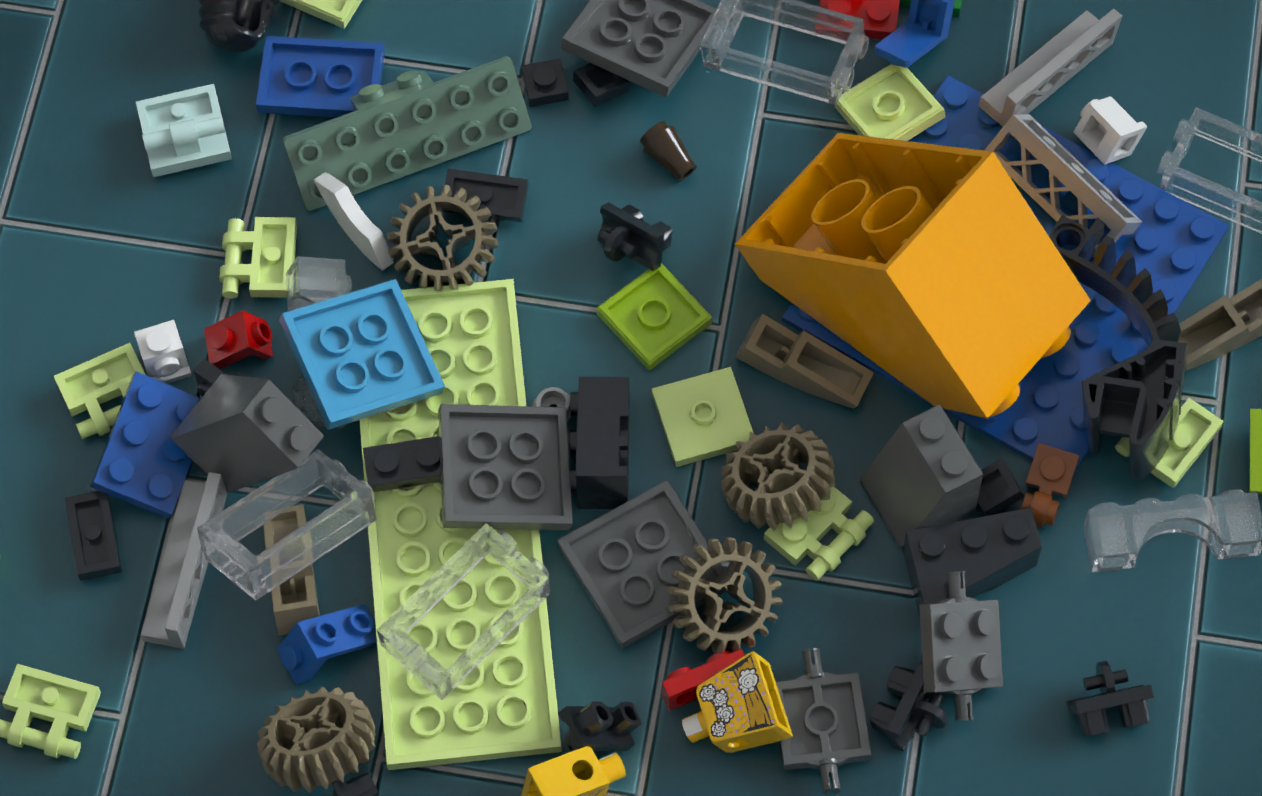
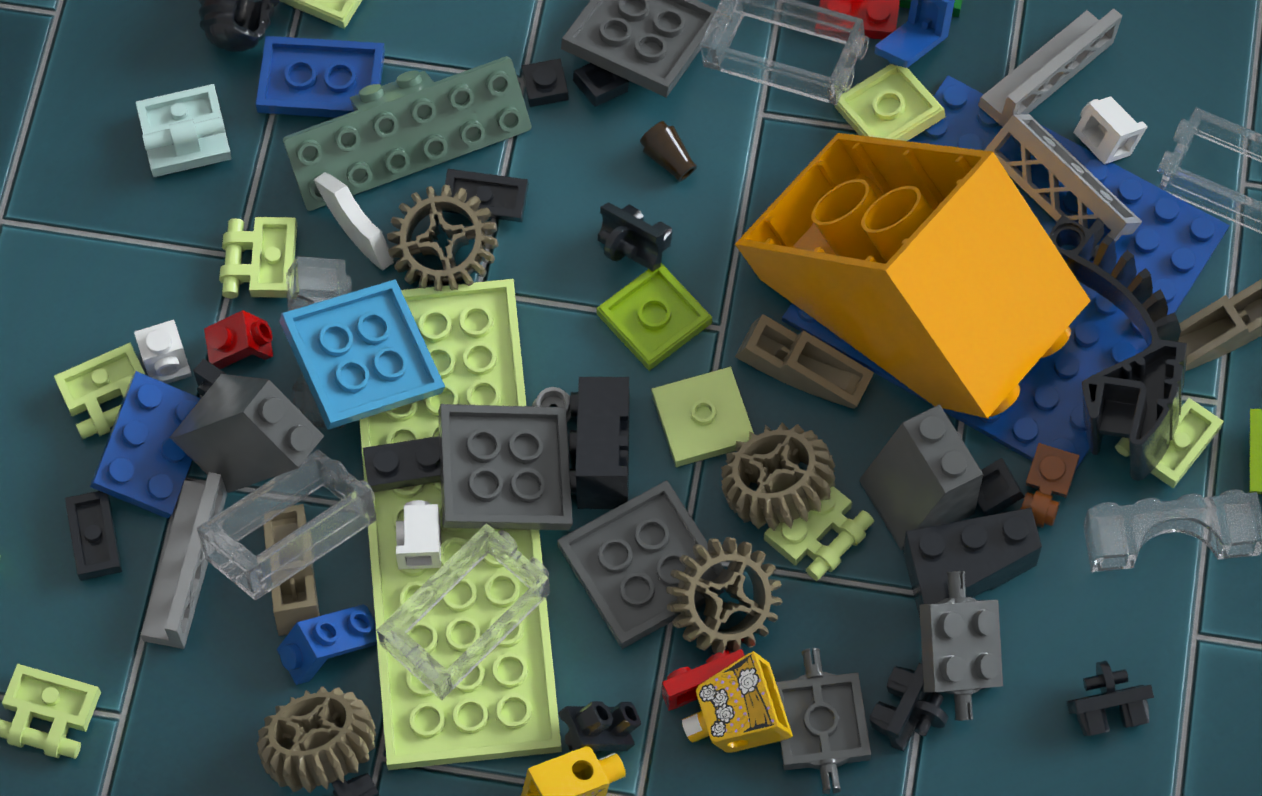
(419, 536): none -> white brick

